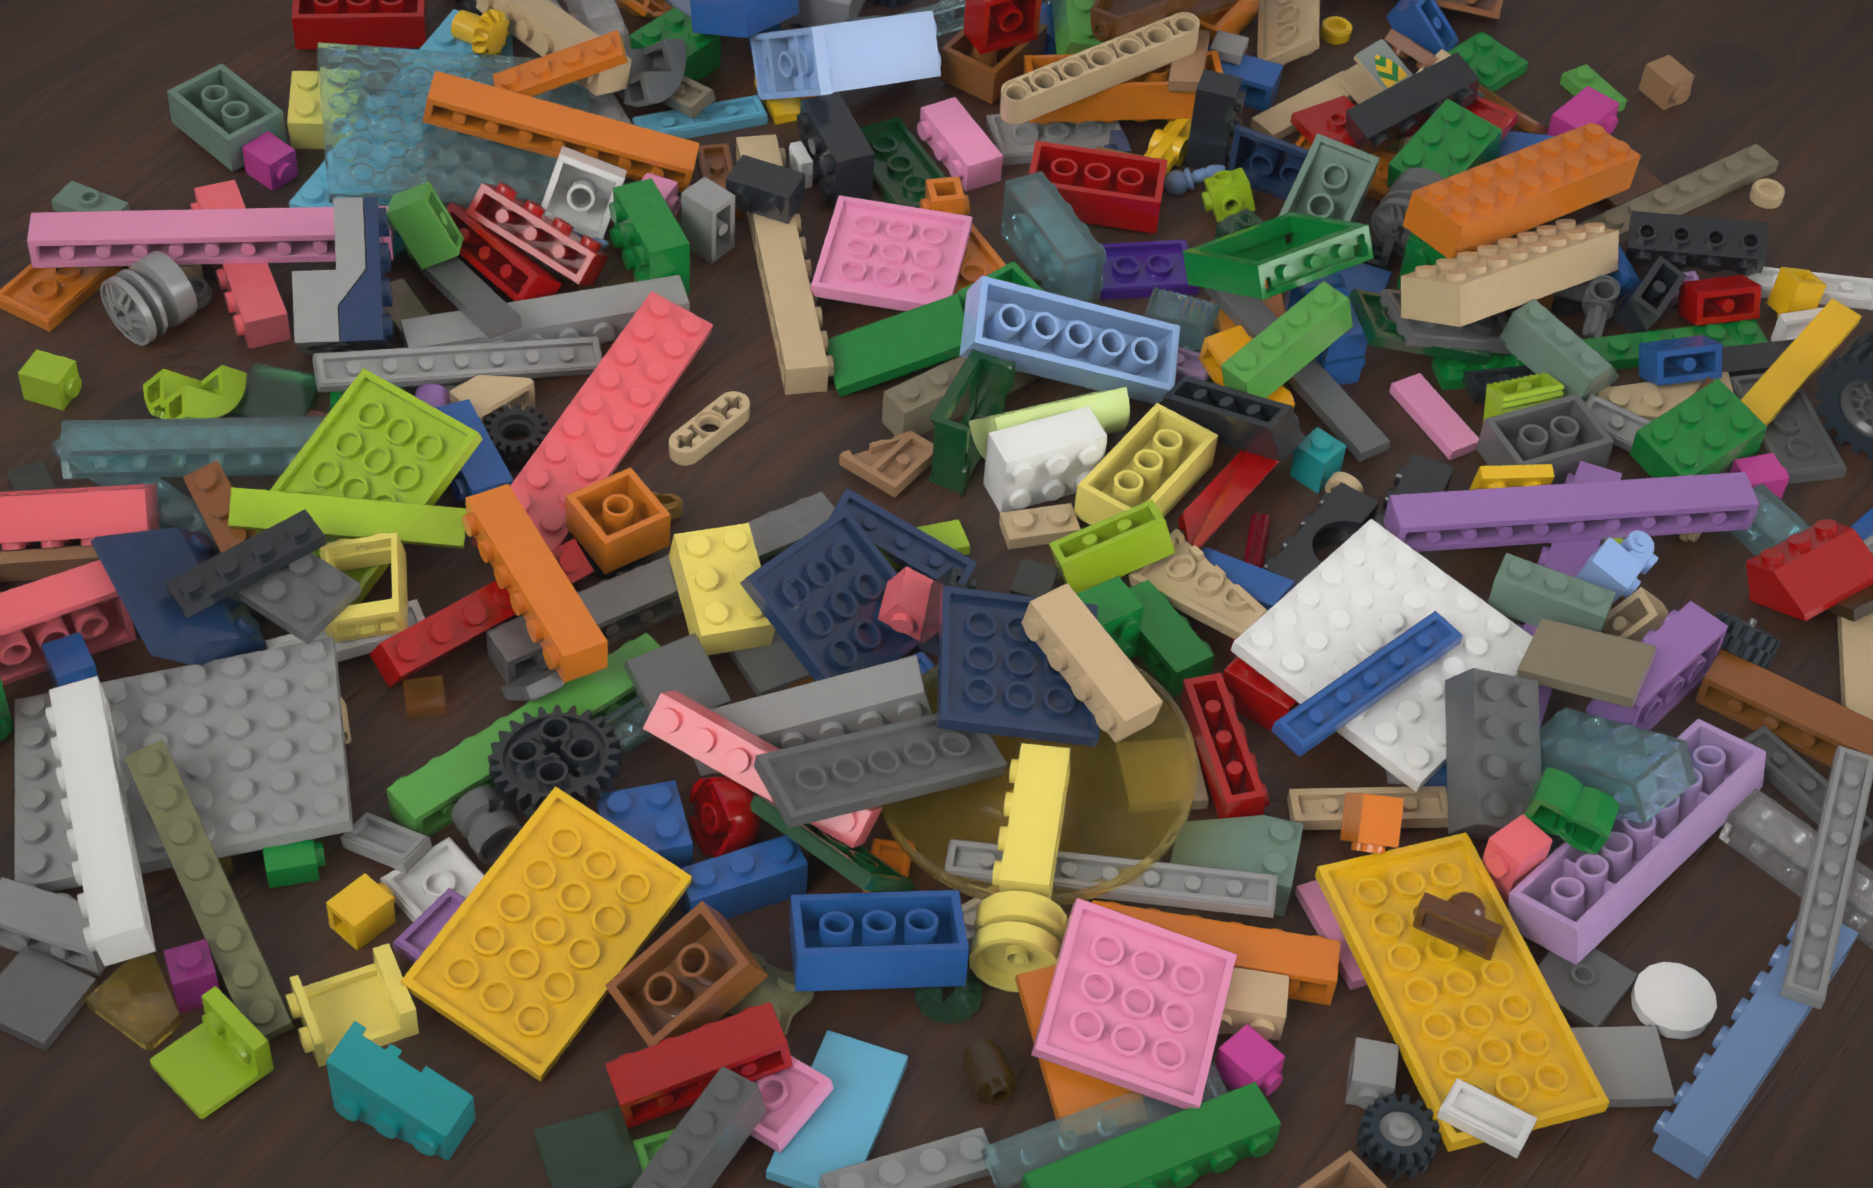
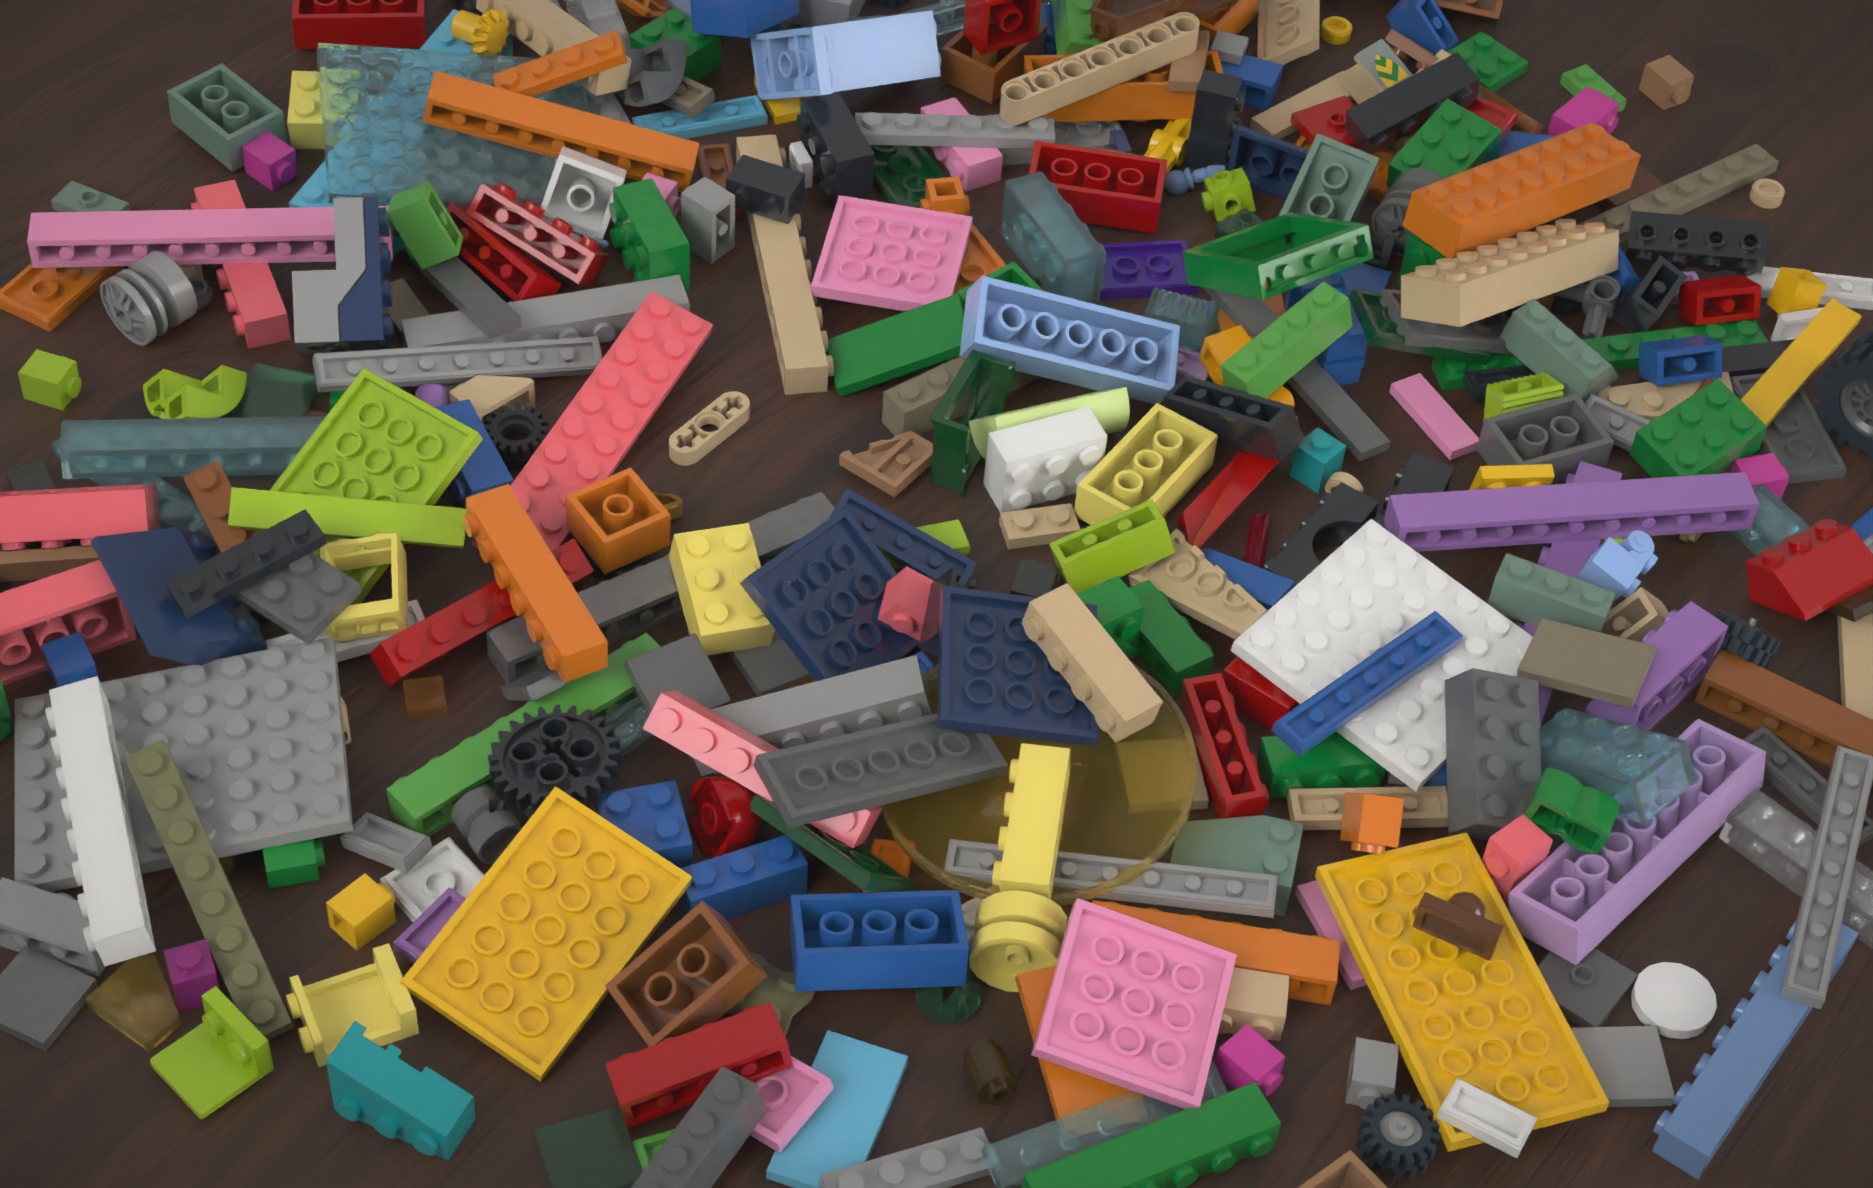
(953, 130): none -> light grey plate
(1327, 765): none -> green brick

